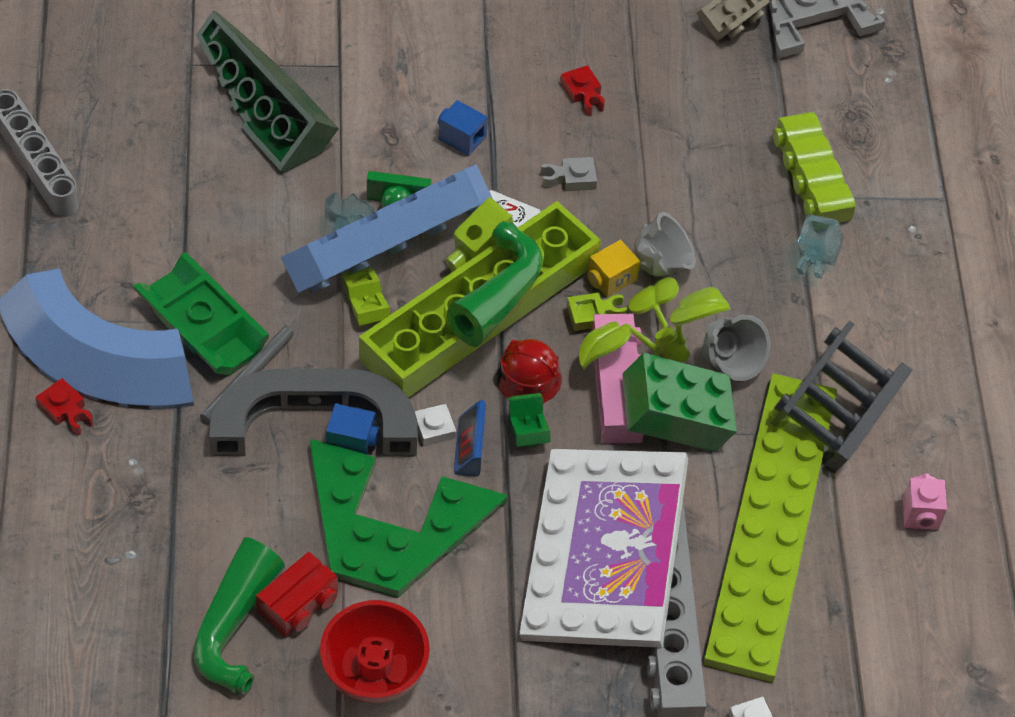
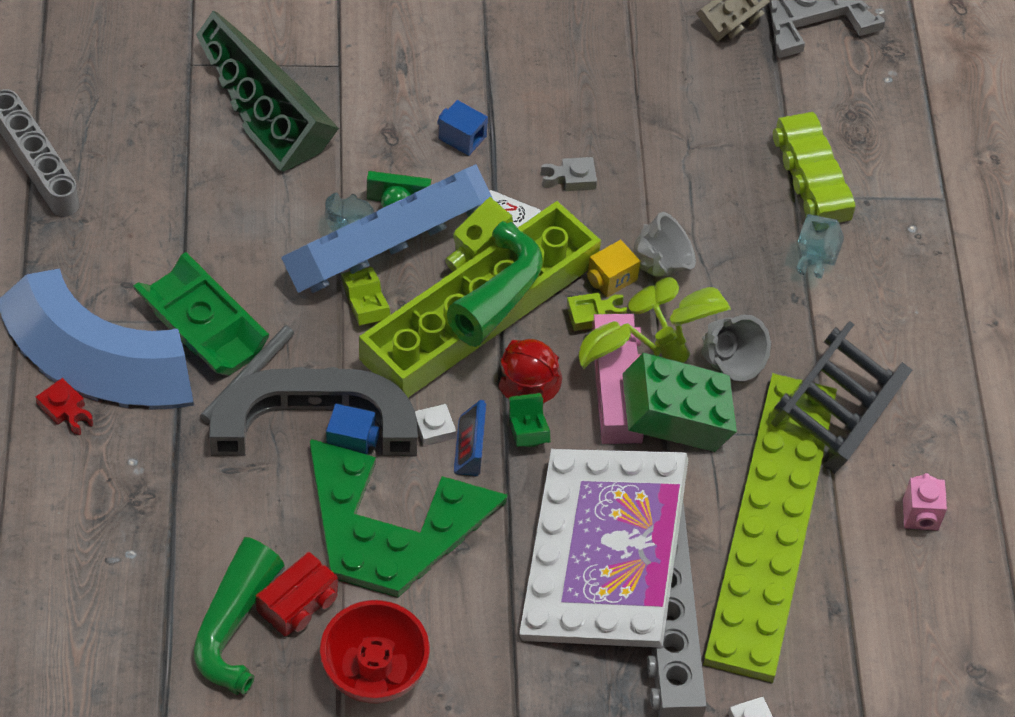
(583, 86): red plate -> none

